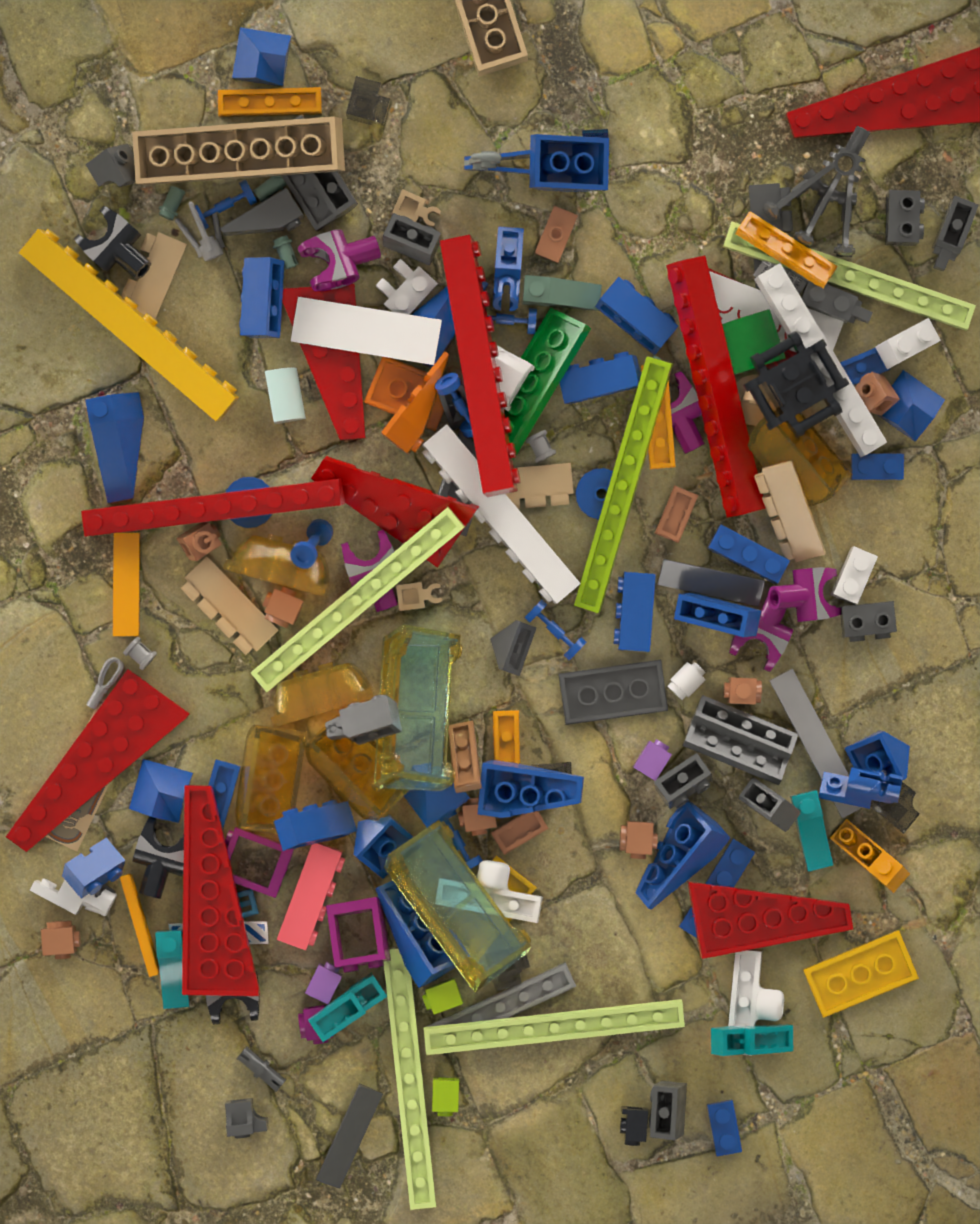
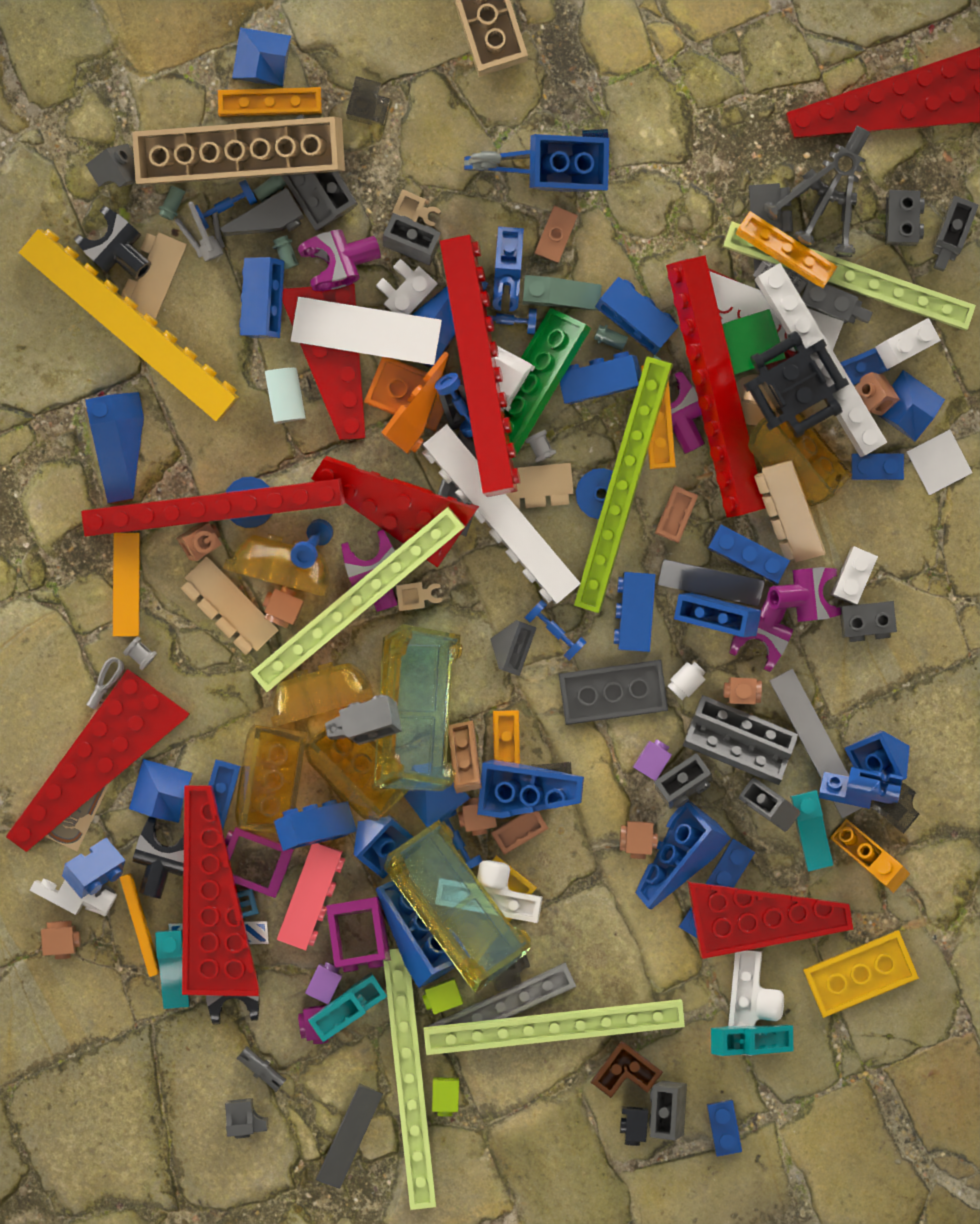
(610, 337): none -> sand green pin
(624, 1064): none -> reddish brown brick
(939, 462): none -> white sticker

